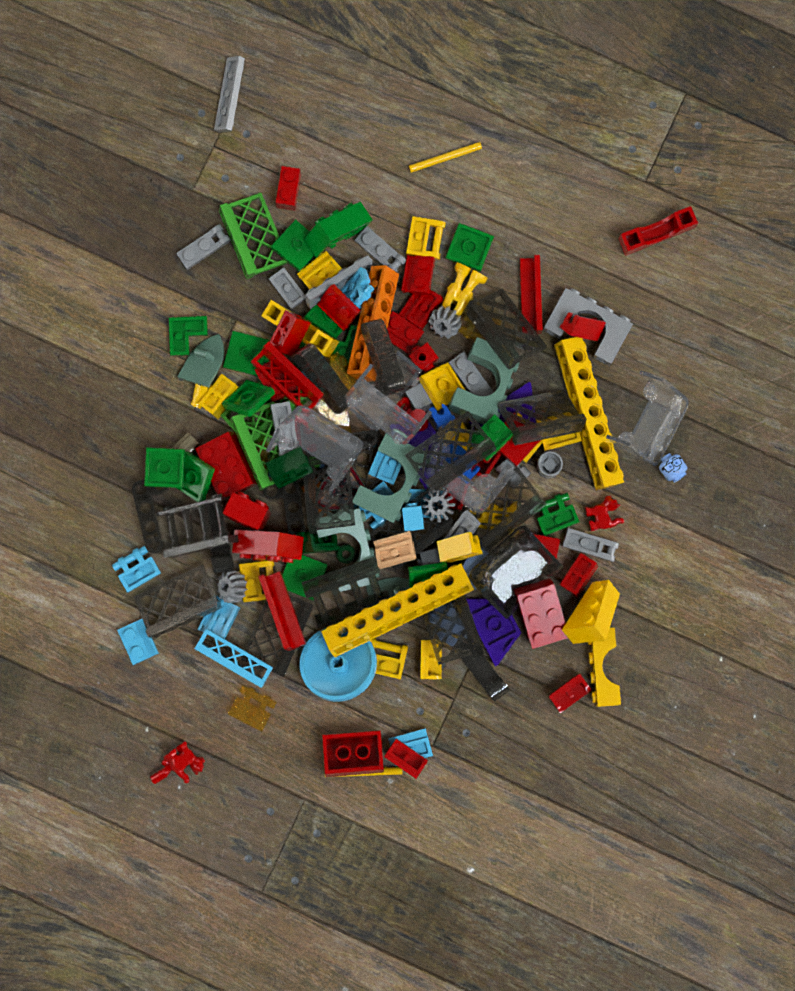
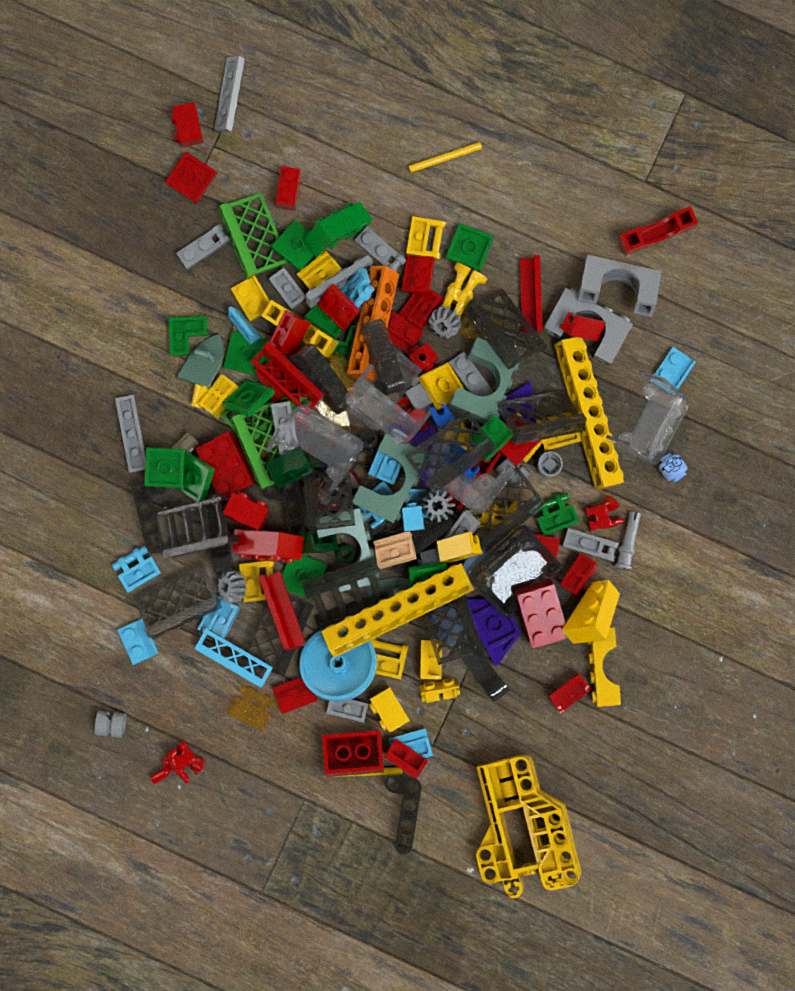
(110, 724): none -> light grey wheel
(131, 433): none -> light grey plate
(188, 125): none -> red brick
(191, 177): none -> red plate
(243, 325): none -> medium azure slope
(251, 298): none -> yellow plate
(293, 695): none -> red plate
(348, 709): none -> light grey plate
(389, 709): none -> yellow brick
(404, 814): none -> clear smoke beam
(448, 687): none -> yellow hinge
(535, 804): none -> yellow connector
(626, 550): none -> light grey pin
(642, 280): none -> light grey arch
(675, 367): none -> medium azure plate

